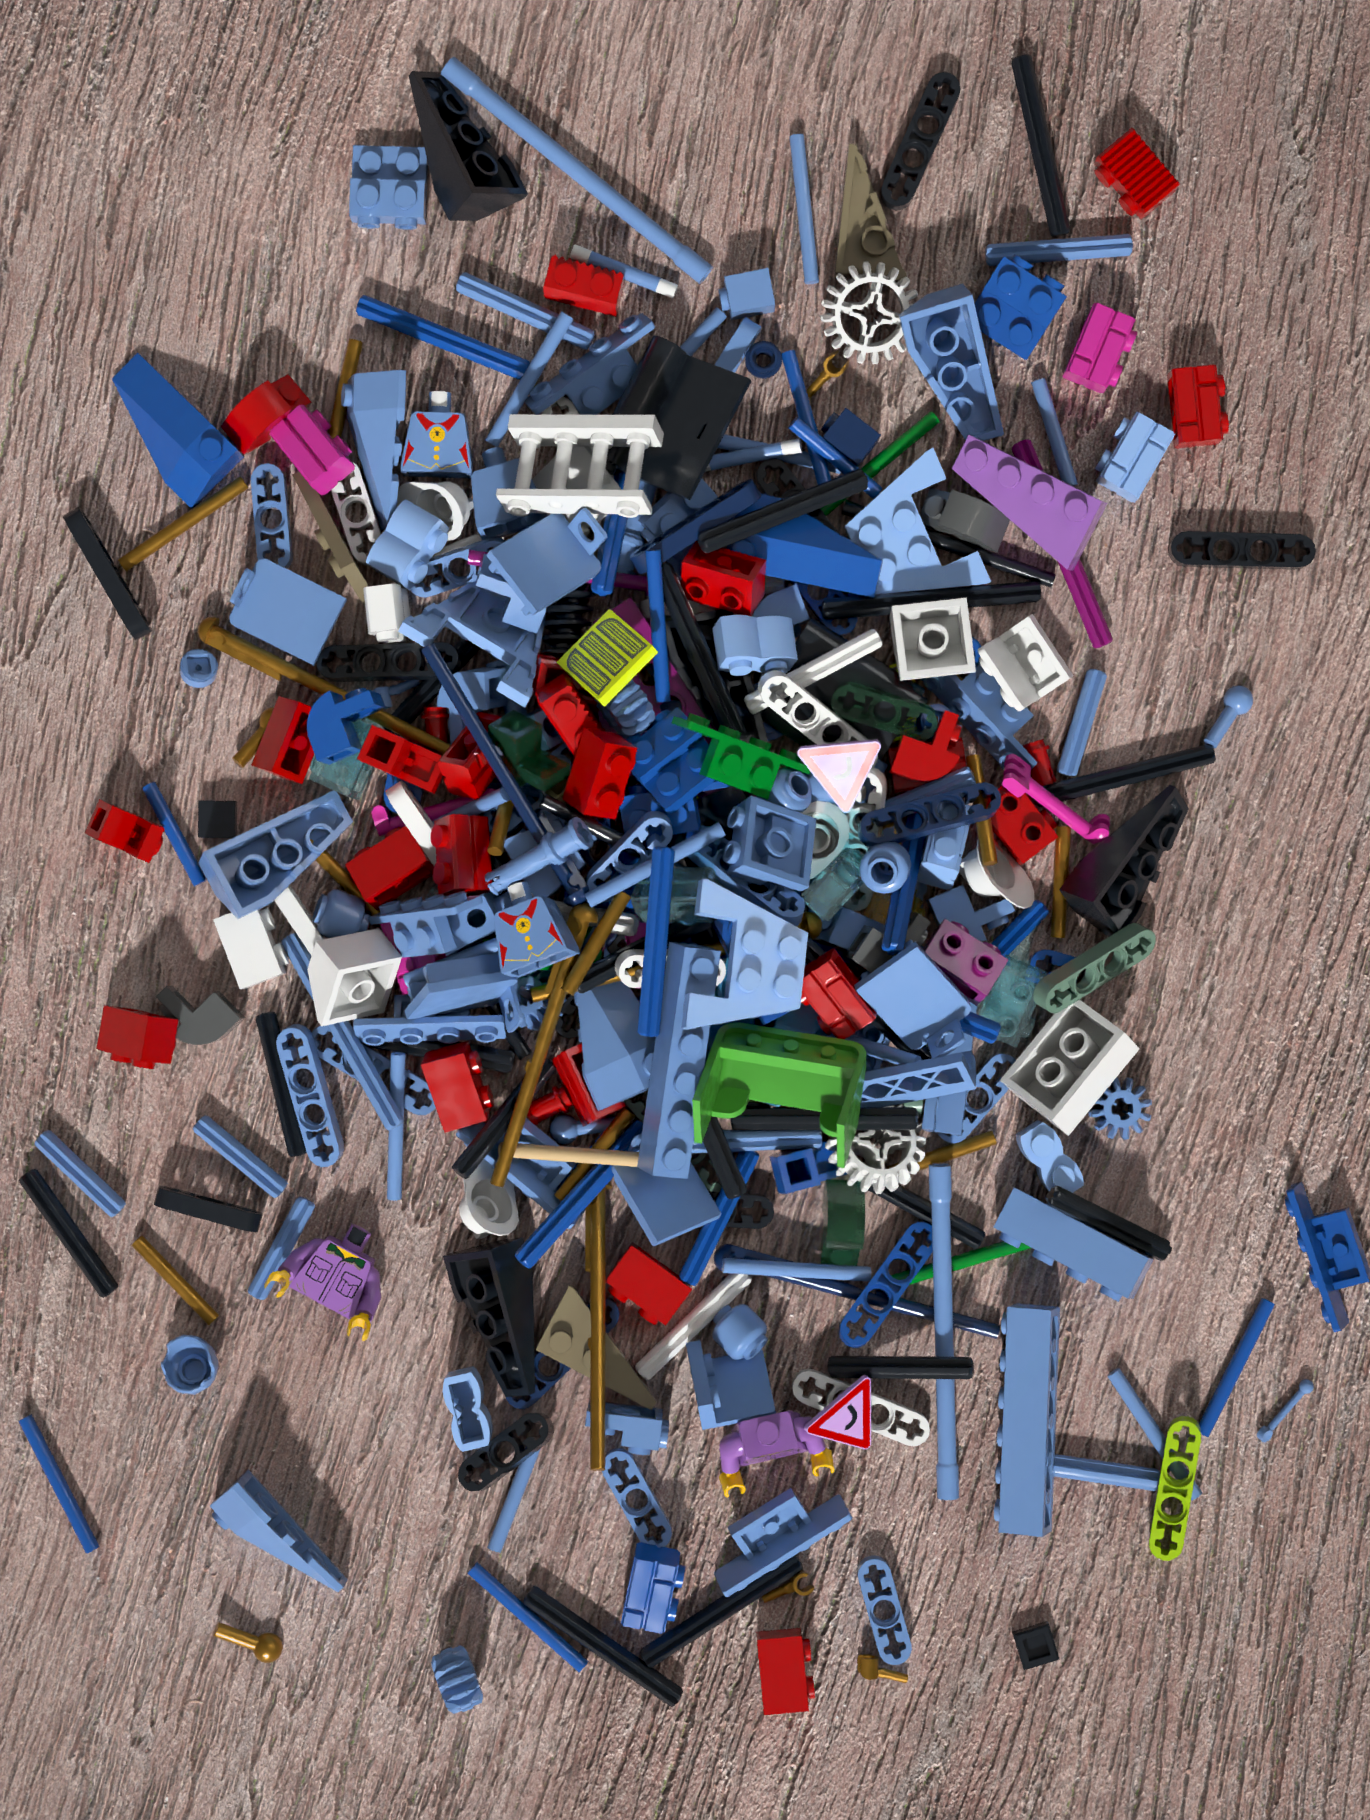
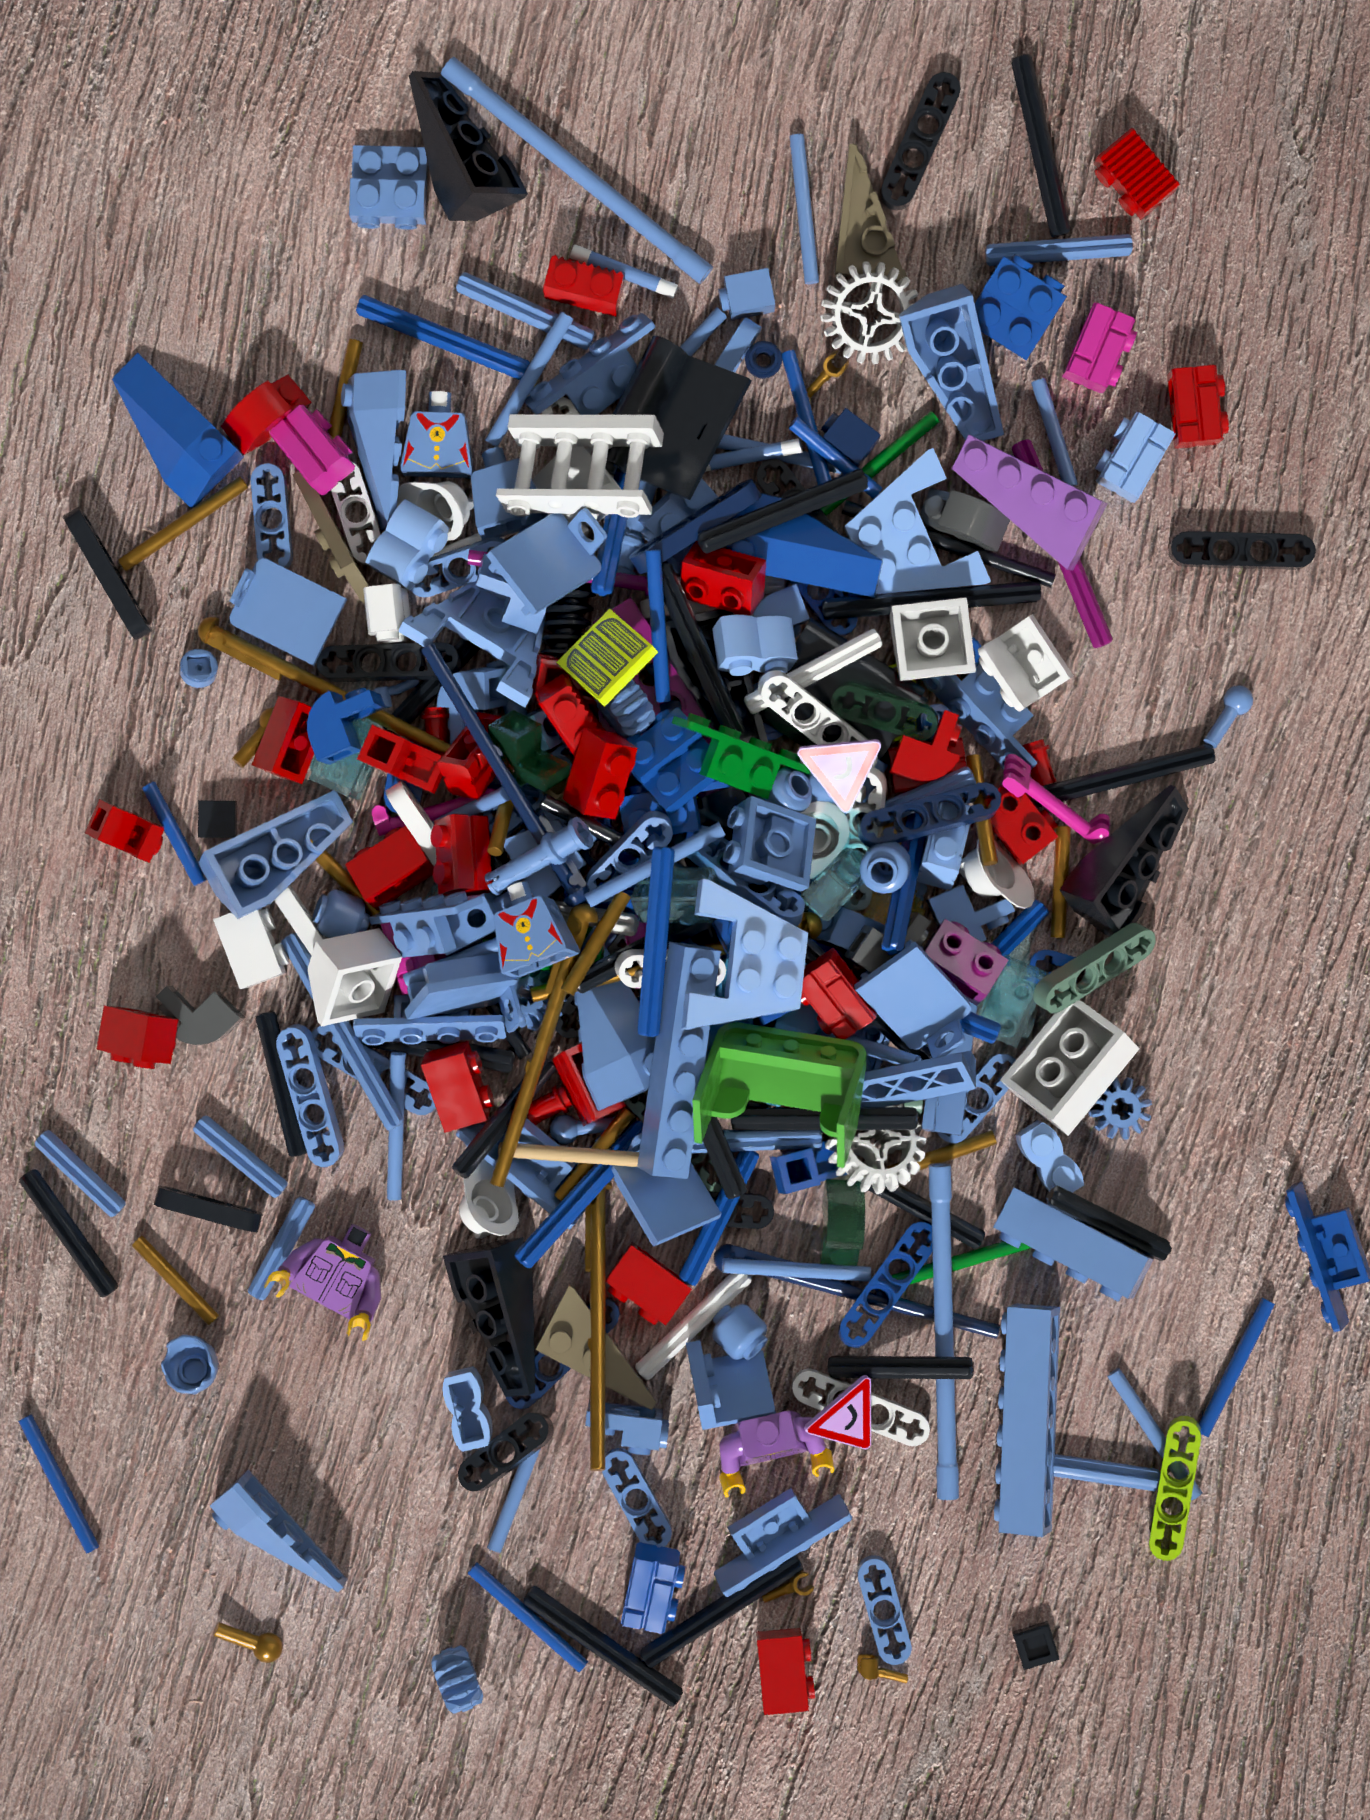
(1081, 722): medium blue axle -> none
(1266, 1432): medium blue hinge -> none

